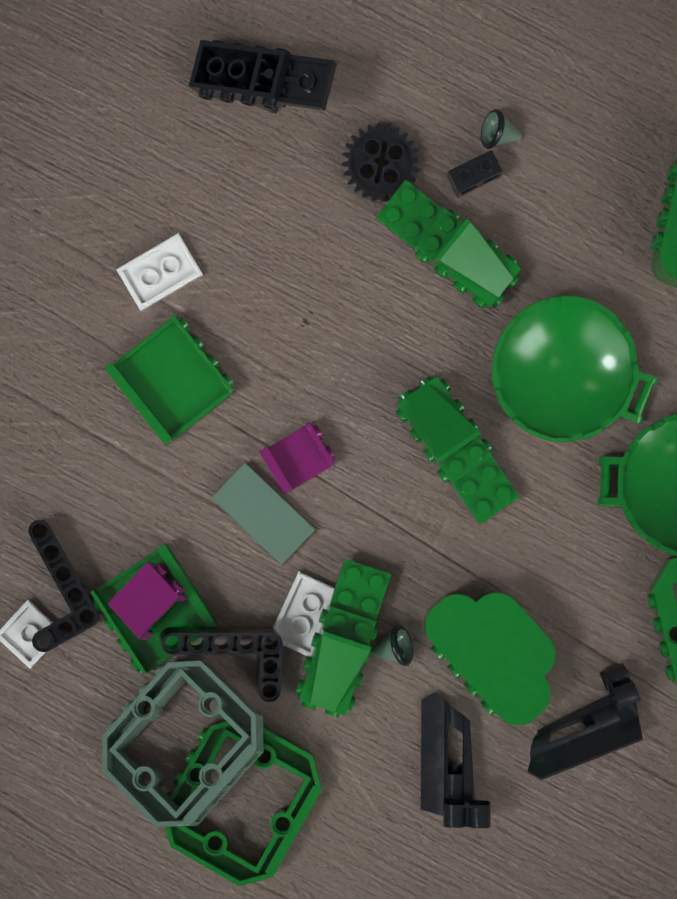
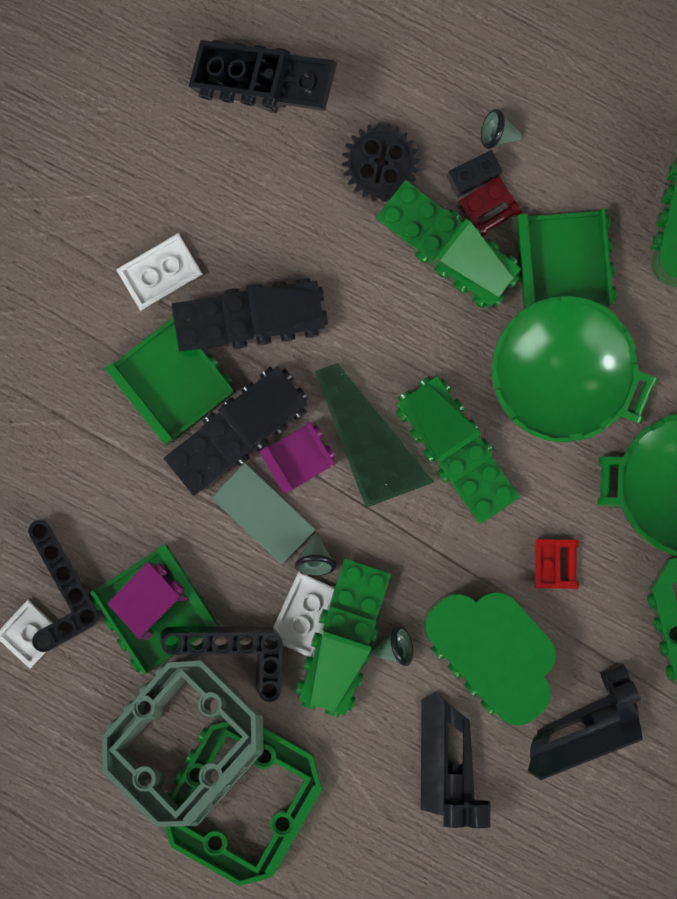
(238, 429): none -> black wedge
(250, 316): none -> black wedge
(315, 559): none -> sand green hat
(374, 452): none -> clear green wing
(485, 200): none -> dark red plate
(548, 564): none -> red plate
(566, 257): none -> green panel

